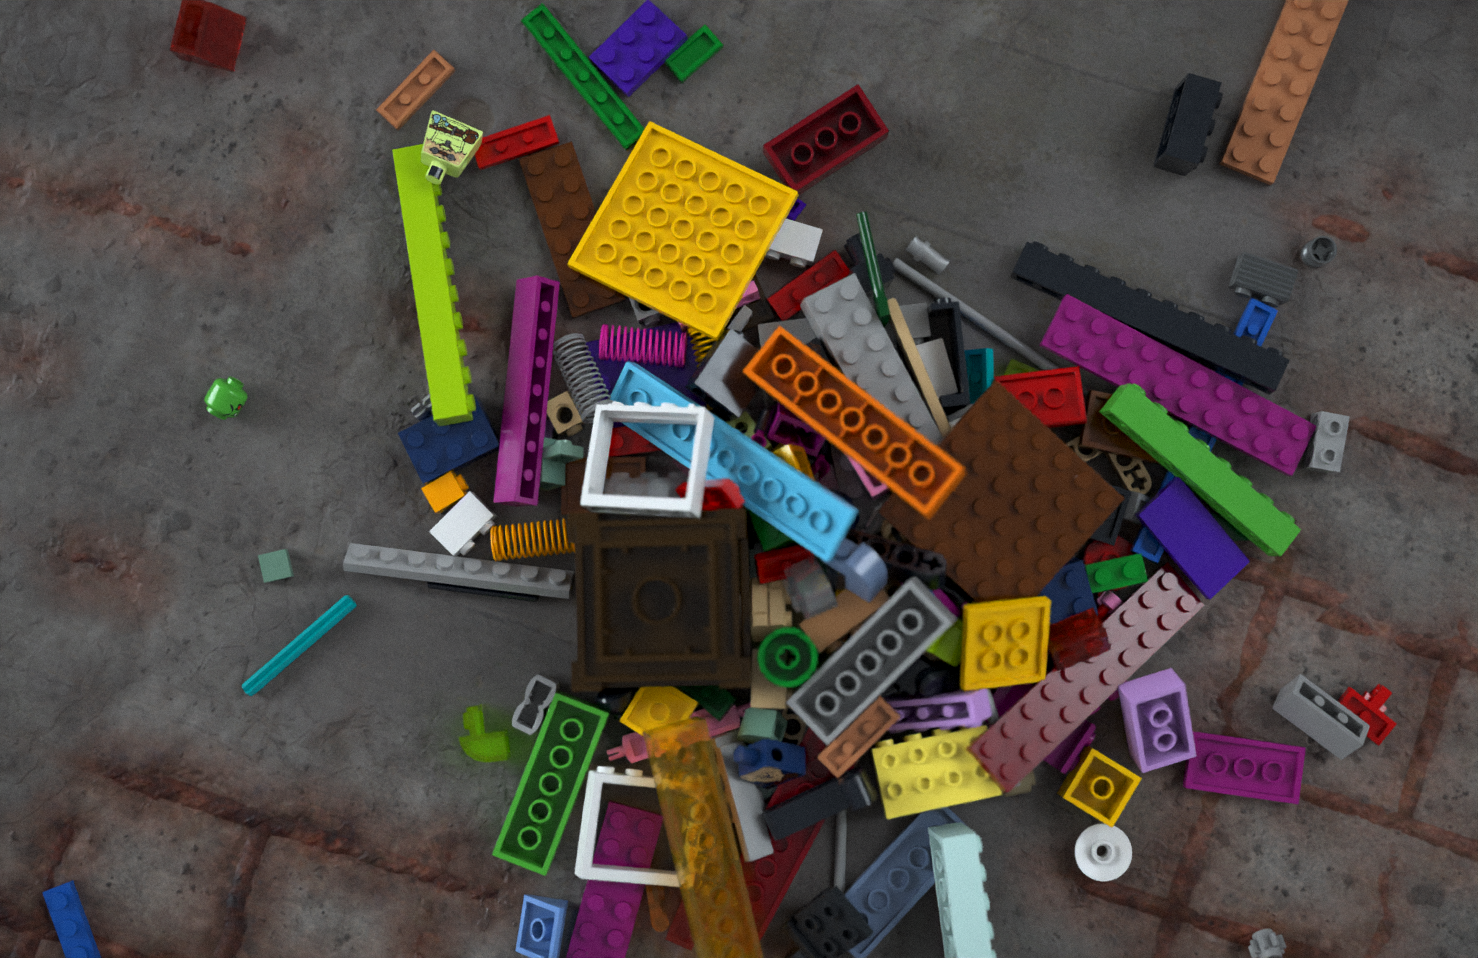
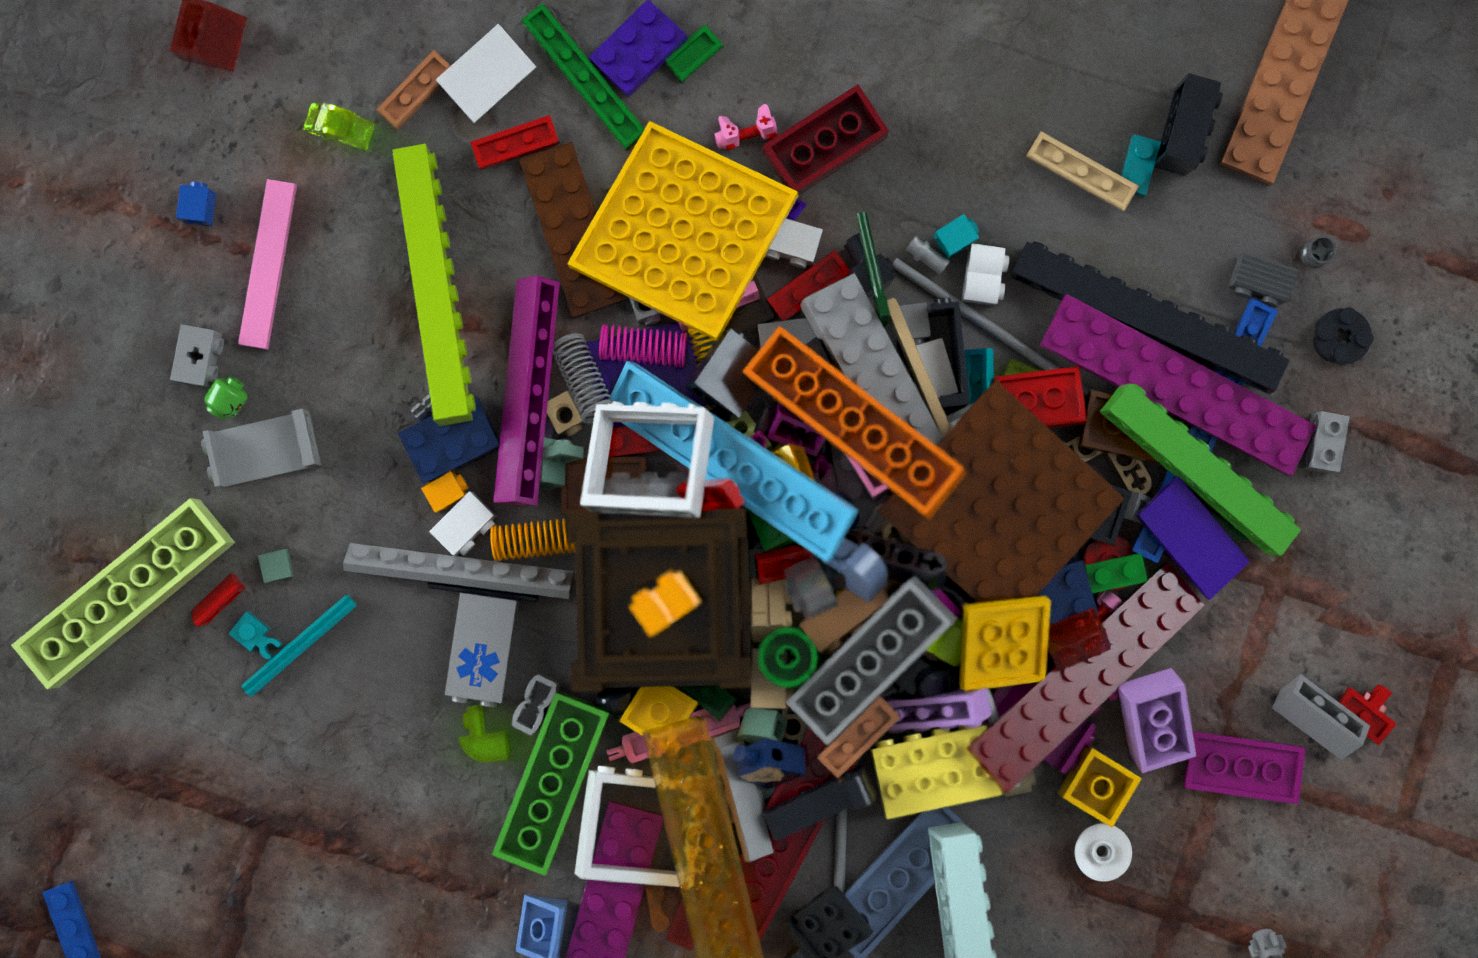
(123, 594): none -> yellowish green brick
(193, 342): none -> light grey brick
(196, 204): none -> blue brick
(217, 600): none -> red slope
(252, 633): none -> teal plate
(261, 449): none -> light grey panel
(267, 264): none -> bright pink tile
(339, 124): none -> clear neon green brick
(448, 147): torso -> none
(481, 649): none -> light grey panel
(486, 73): none -> white tile
(665, 603): none -> light orange brick
(730, 136): none -> bright pink piece
(741, 319): light grey tile -> none
(956, 236): none -> teal brick
(984, 274): none -> white brick
(1082, 171): none -> tan tile
(1140, 162): none -> teal plate
(1358, 336): none -> black plate

